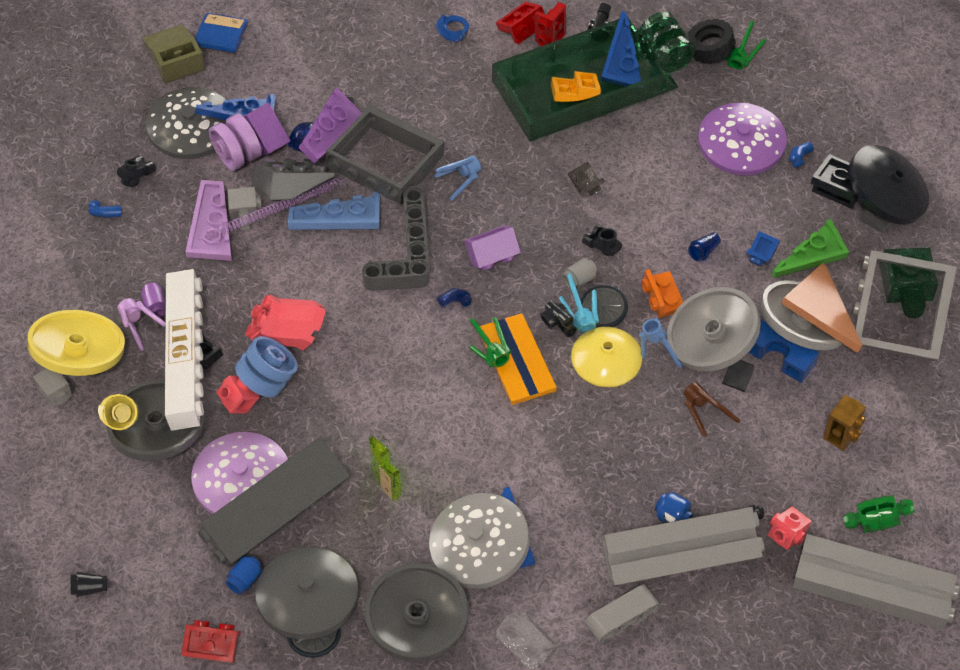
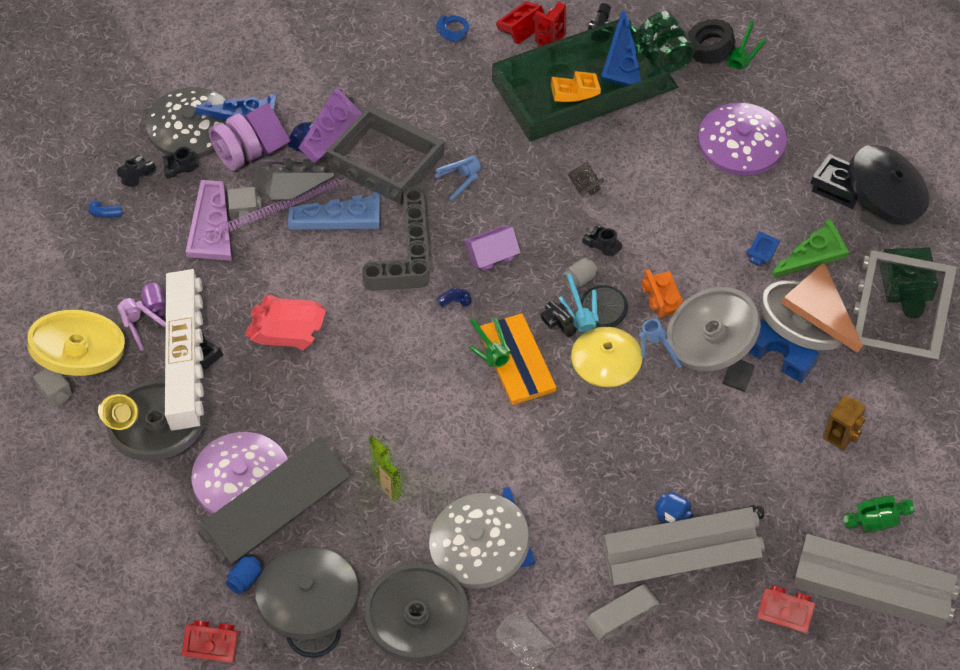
(87, 584): black cone -> none
(174, 53): olive slope -> none
(181, 161): none -> black plate
(221, 32): blue slope -> none
(236, 395): coral brick -> none
(266, 366): medium blue wheel -> none
(698, 397): reddish brown plant -> none
(704, 246): clear blue cone -> none
(786, 609): none -> bracket
(789, 528): coral brick -> none
(798, 152): blue arm -> none

